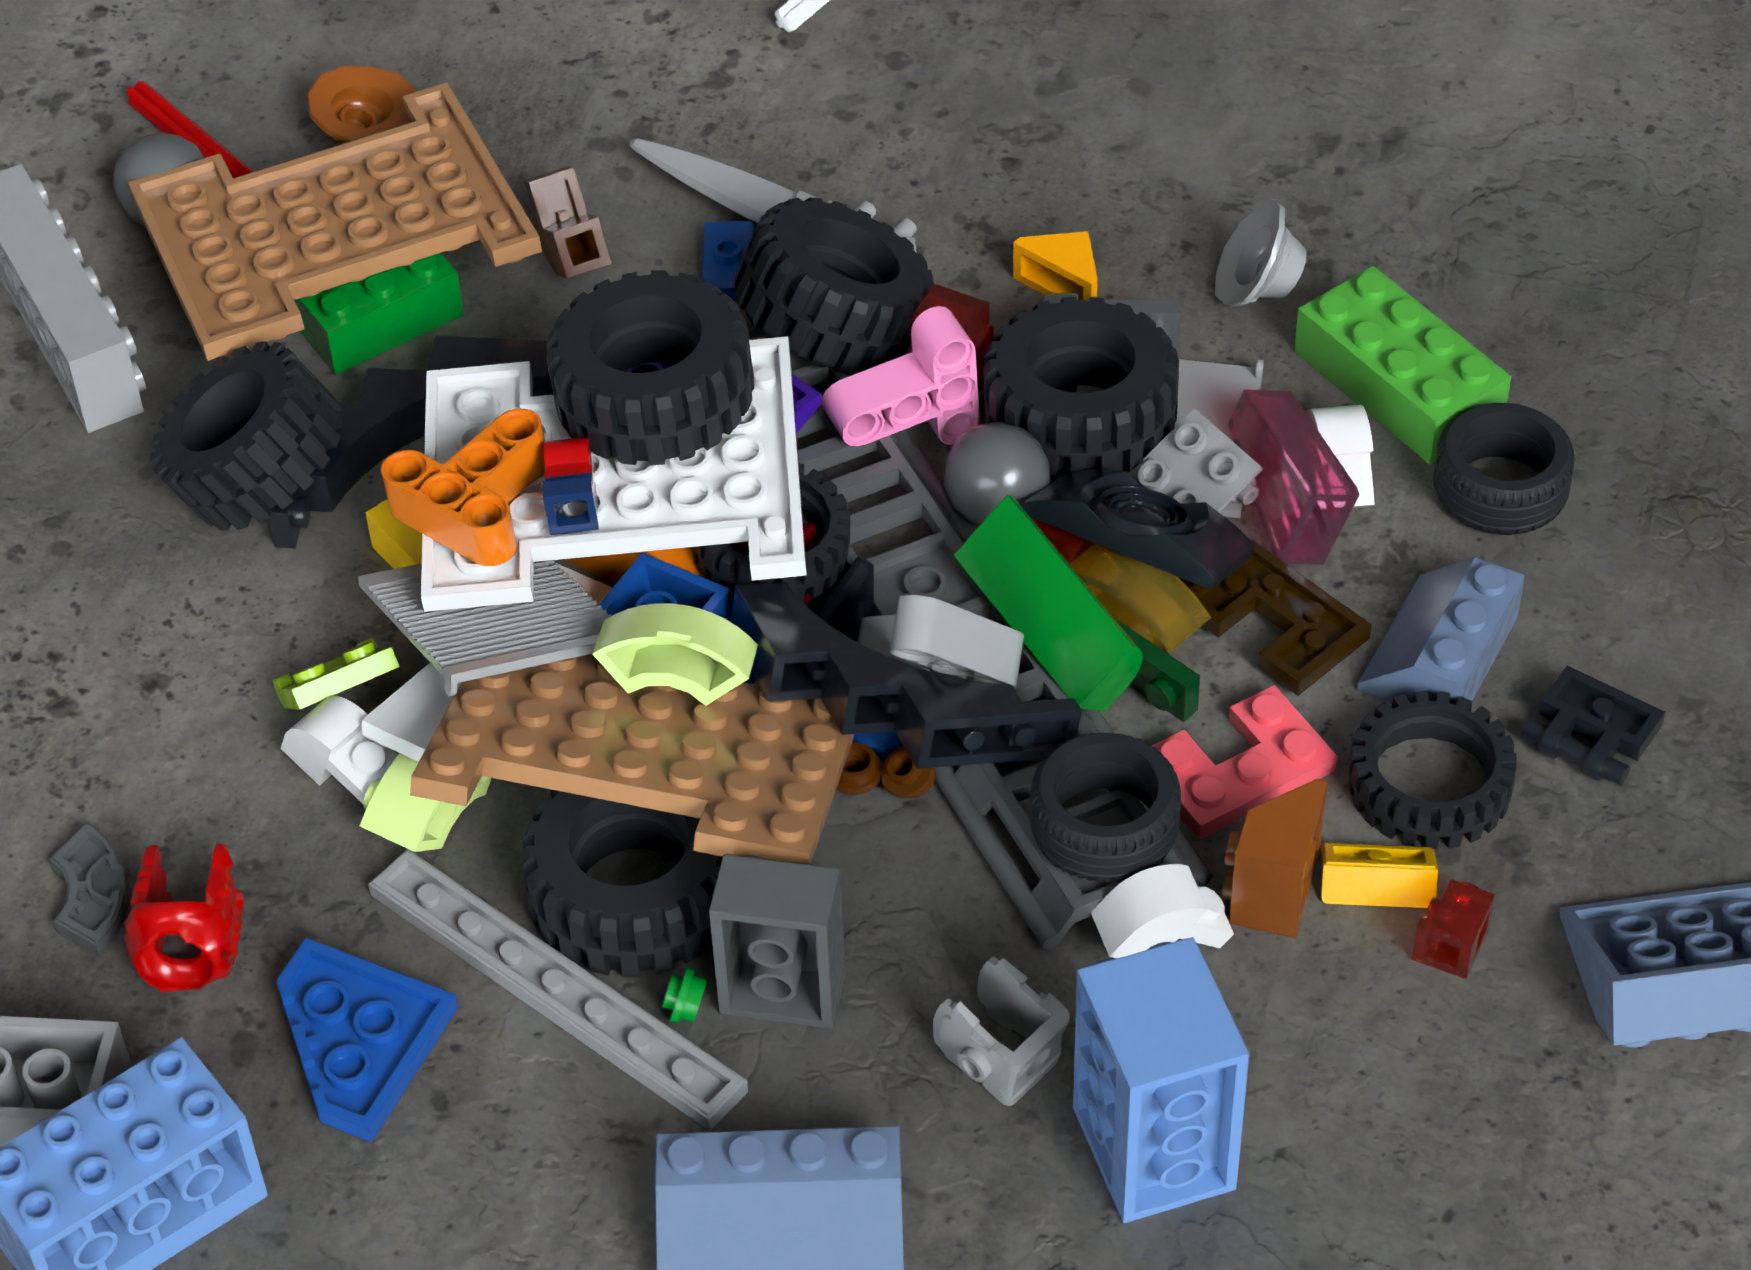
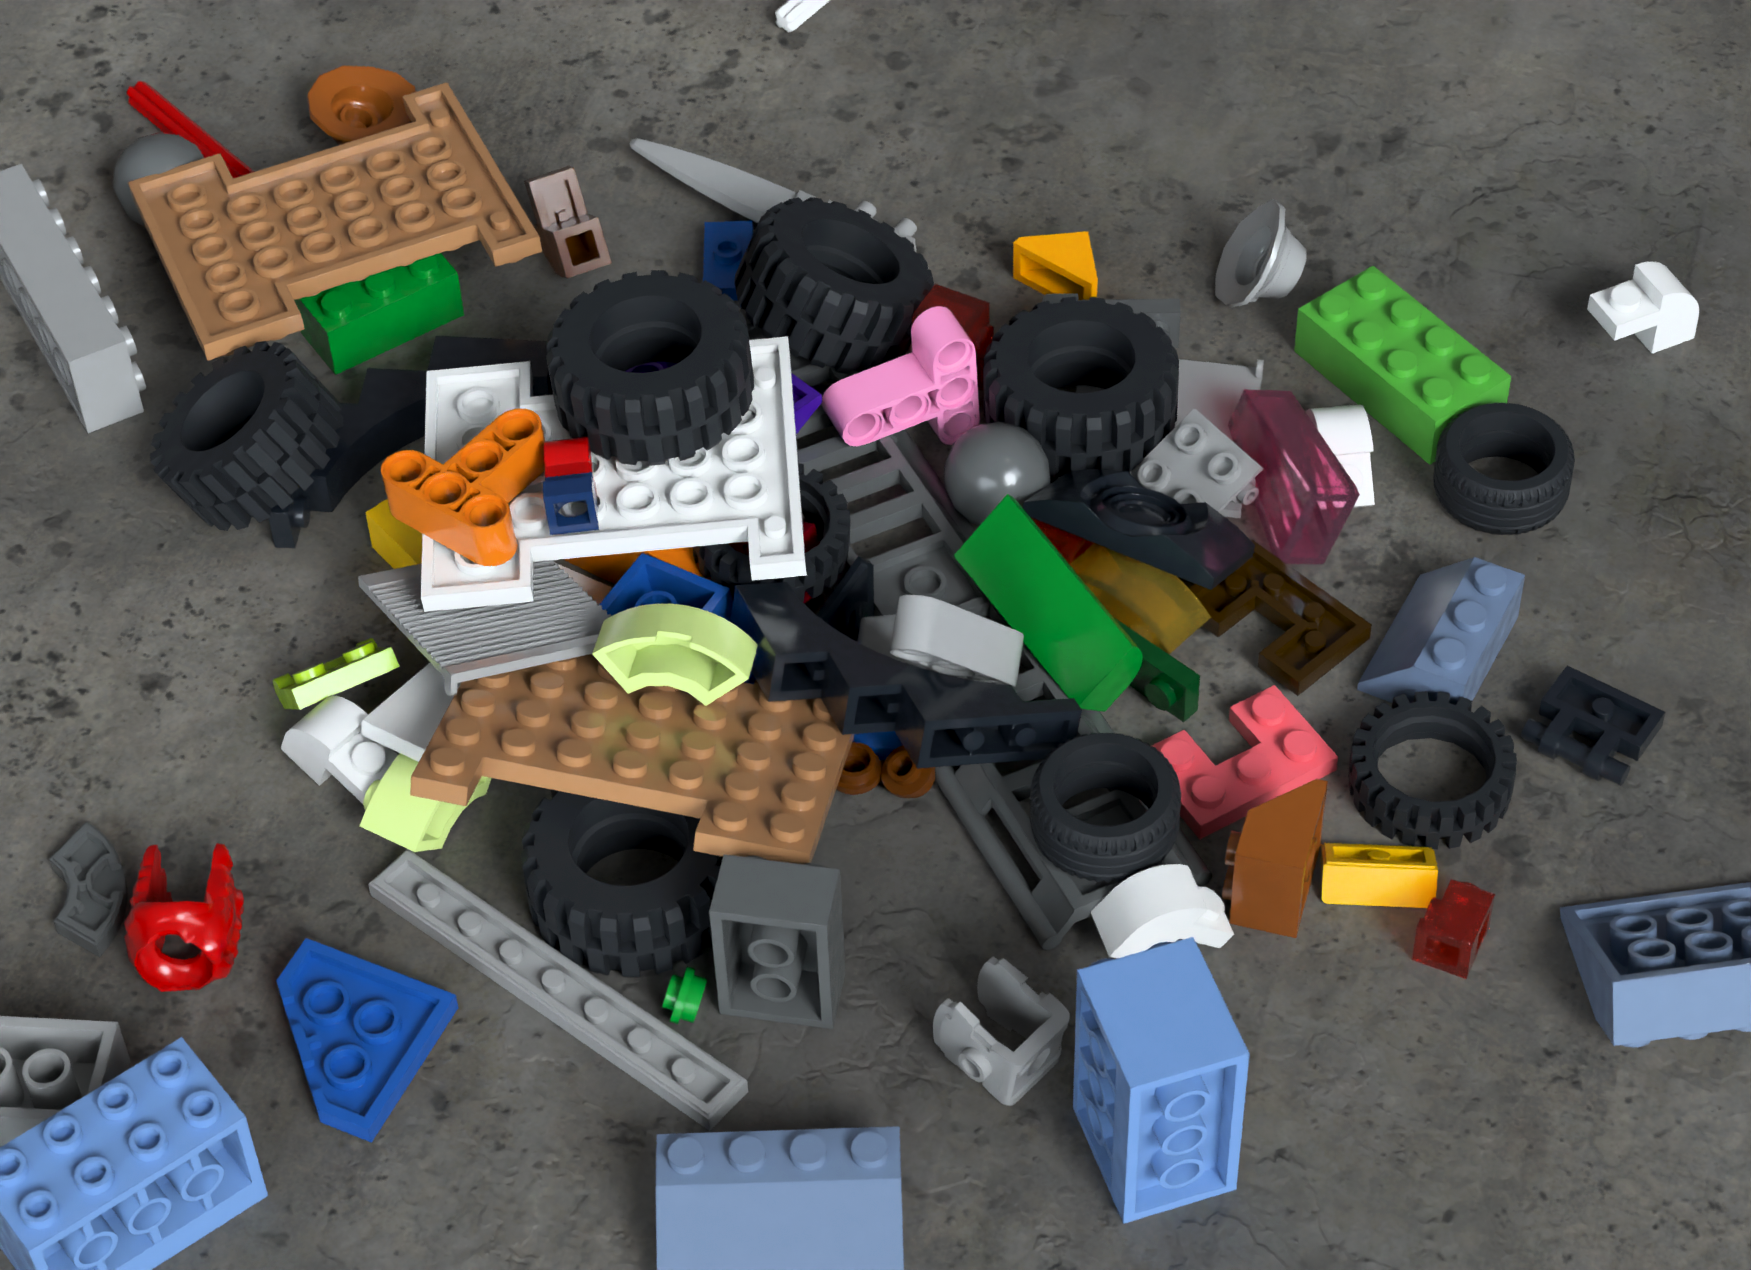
(1649, 306): none -> white brick

